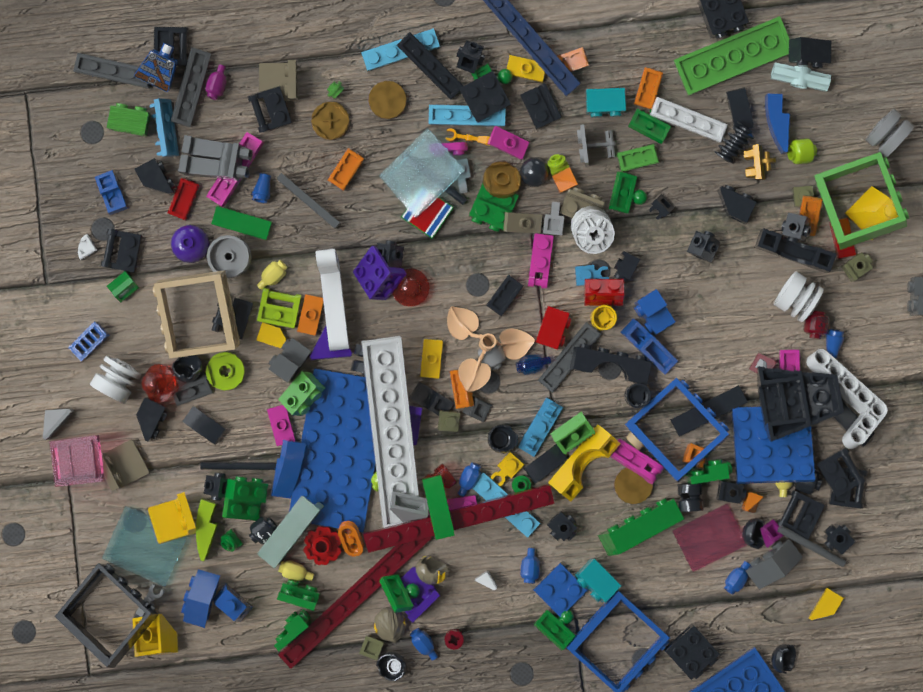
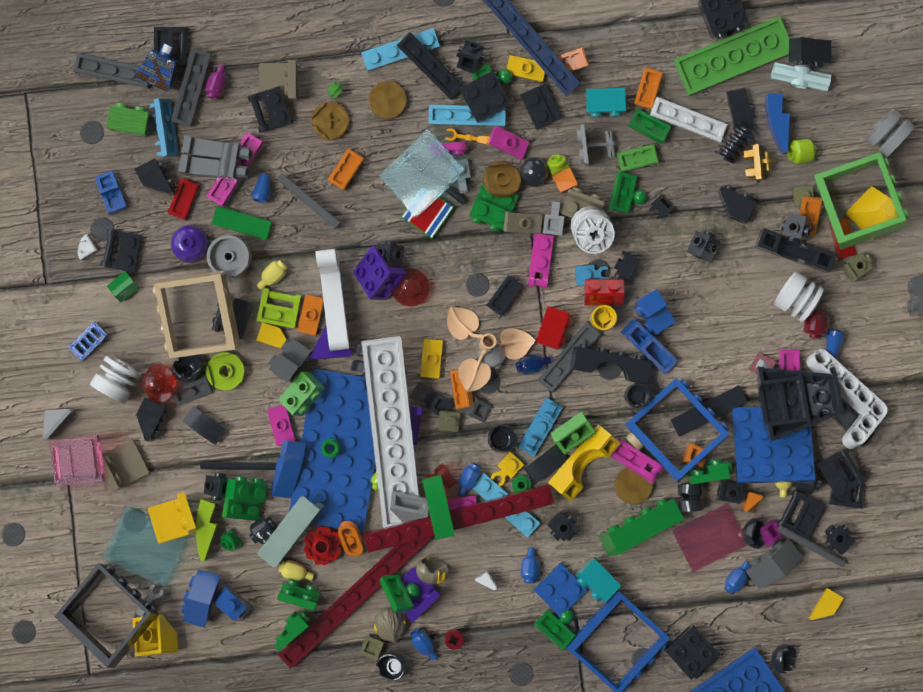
(335, 443): none -> green plate

